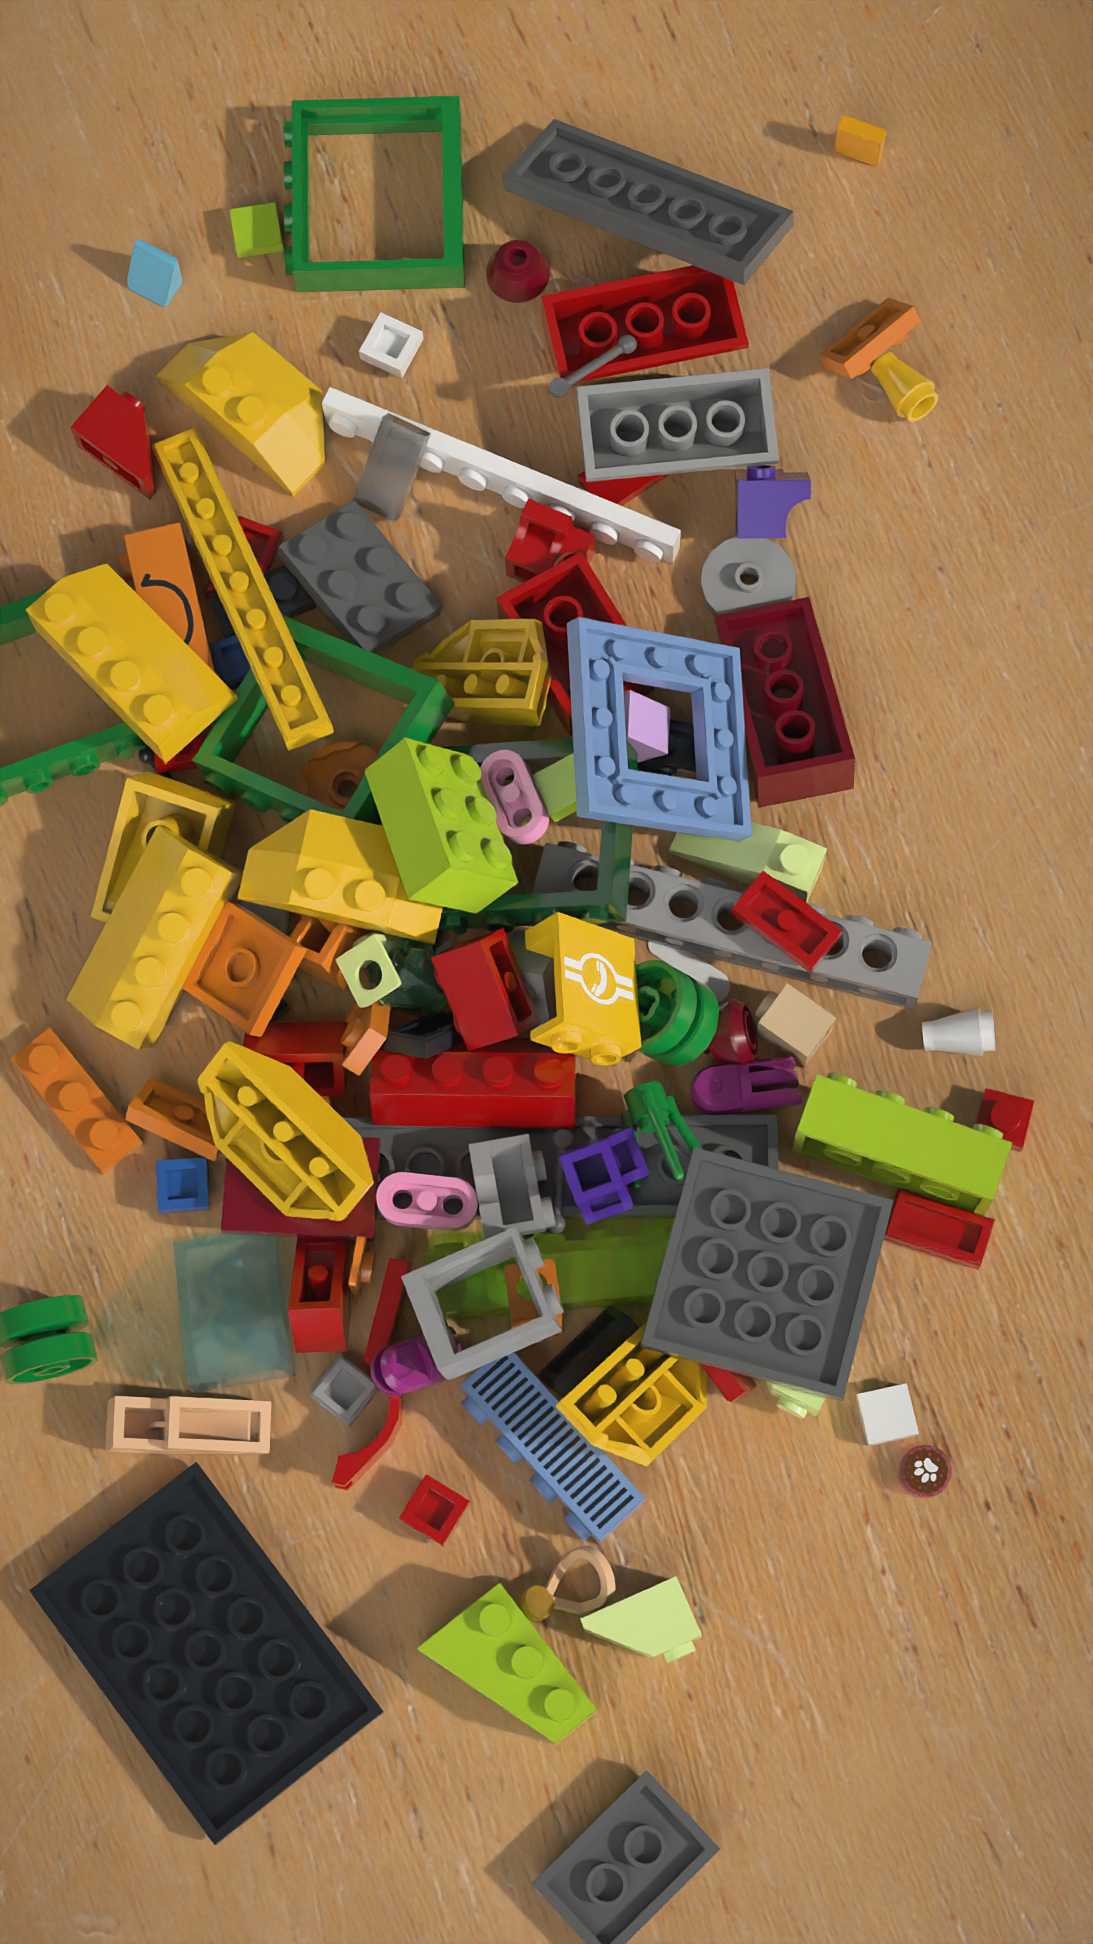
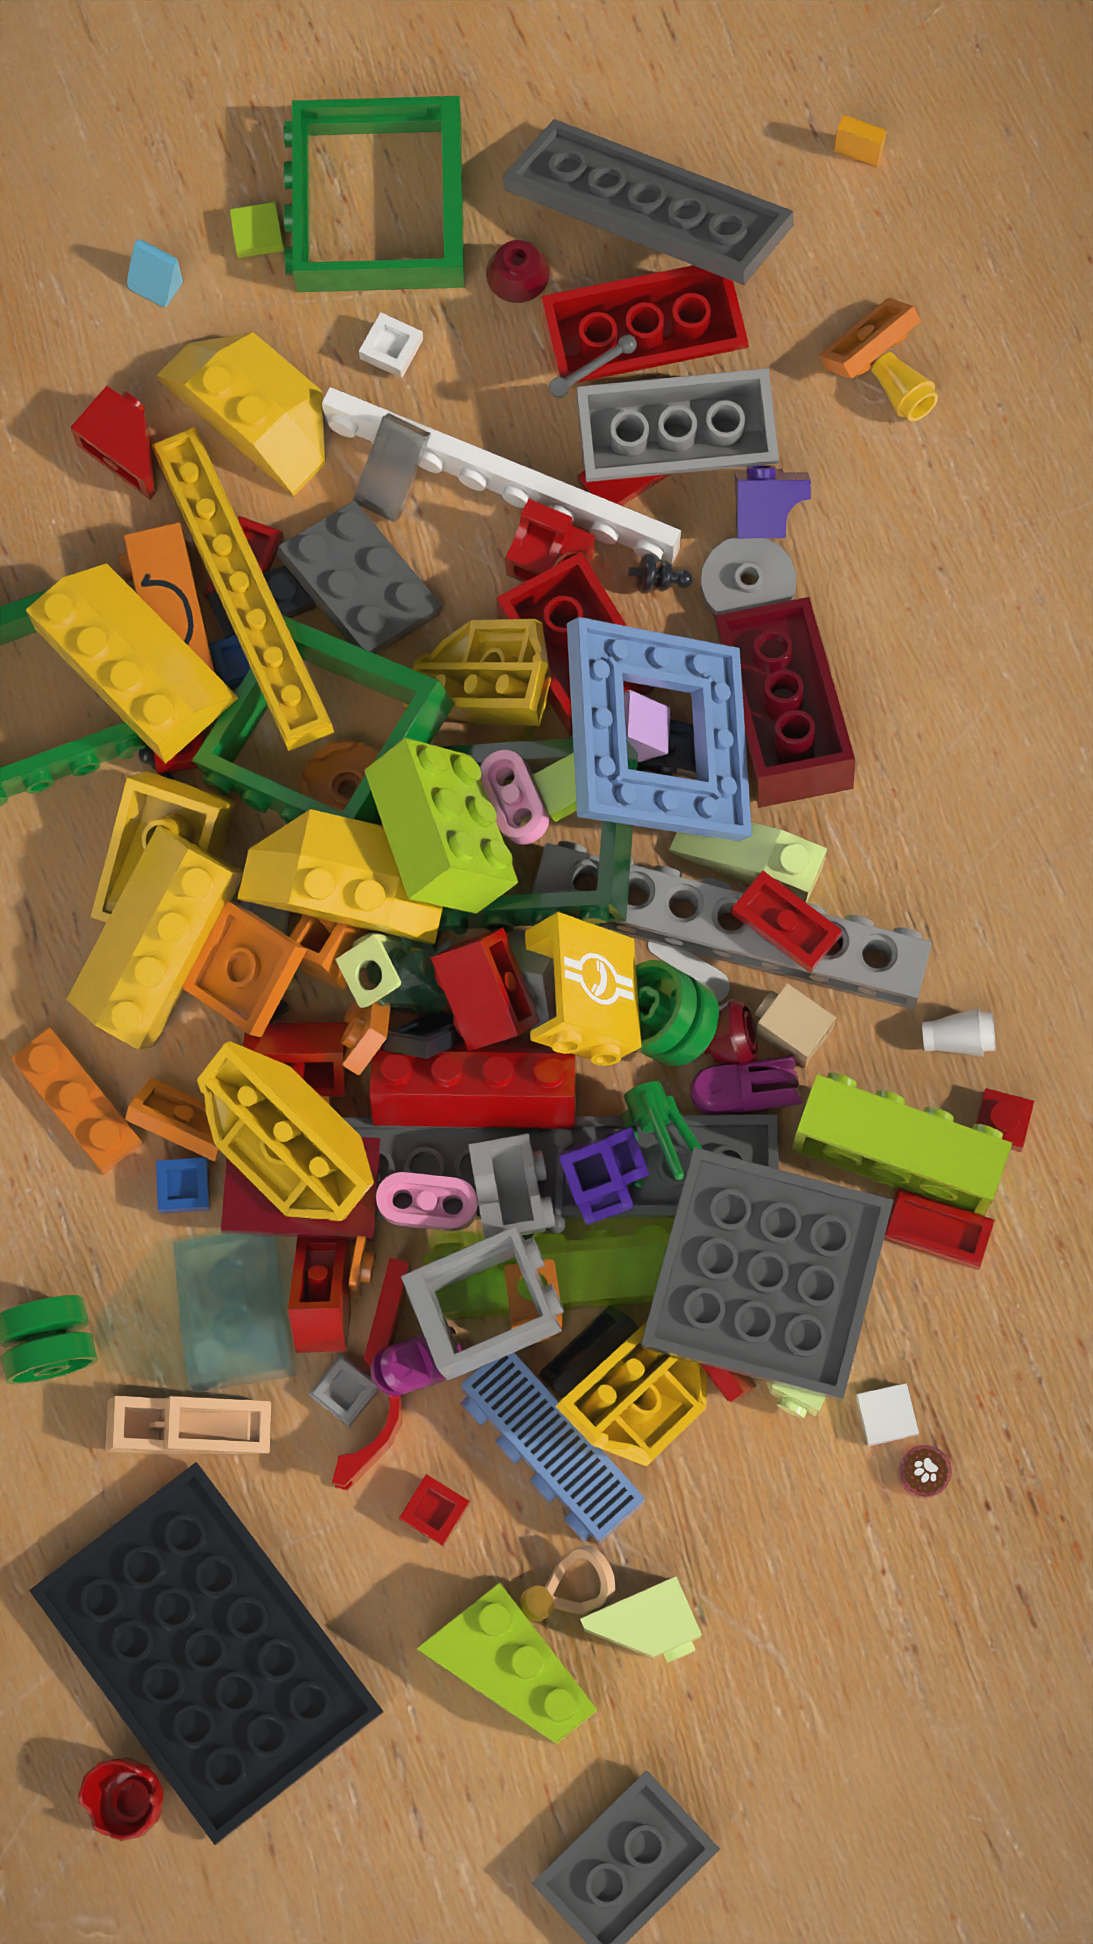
(122, 1798): none -> red hair
(662, 575): none -> black hair

